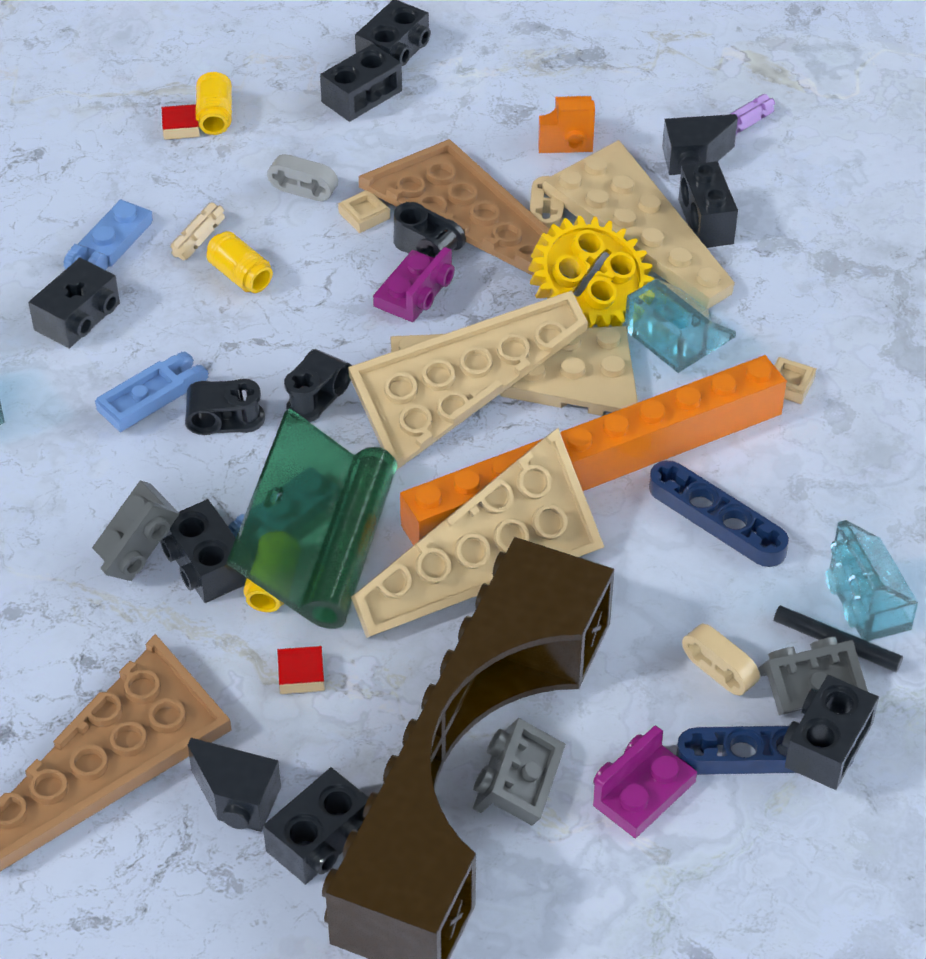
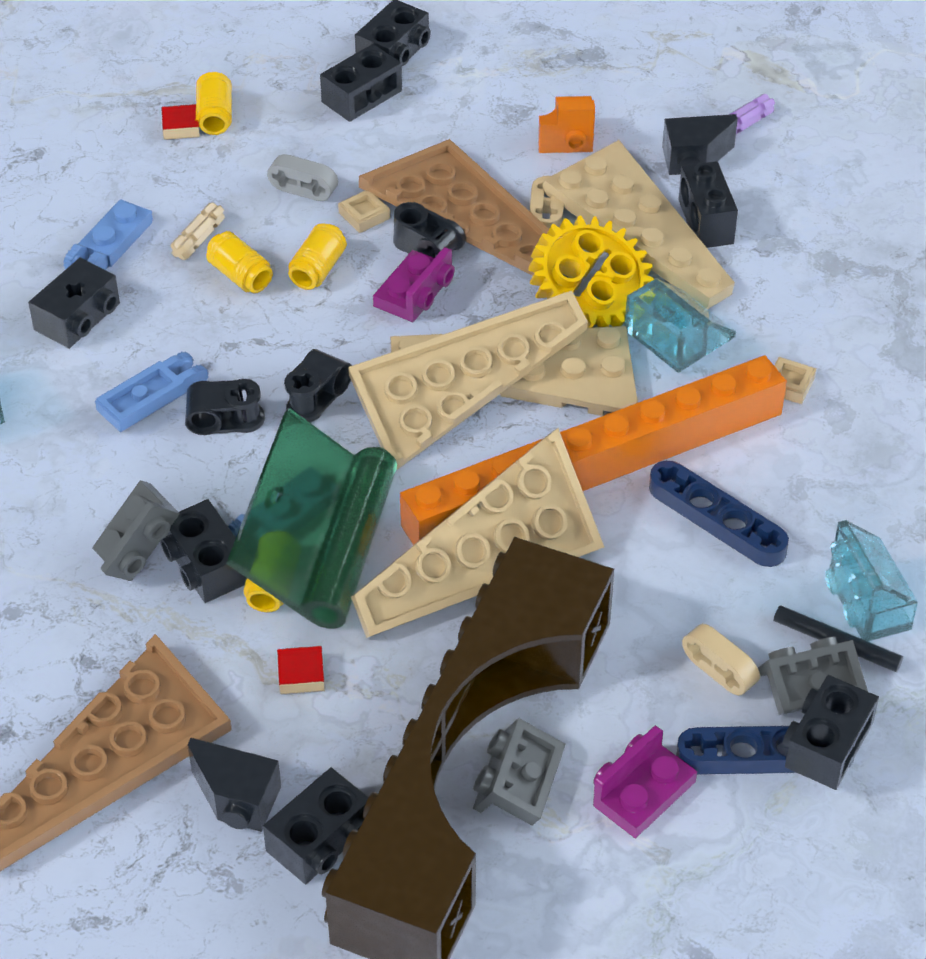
(317, 256): none -> yellow head

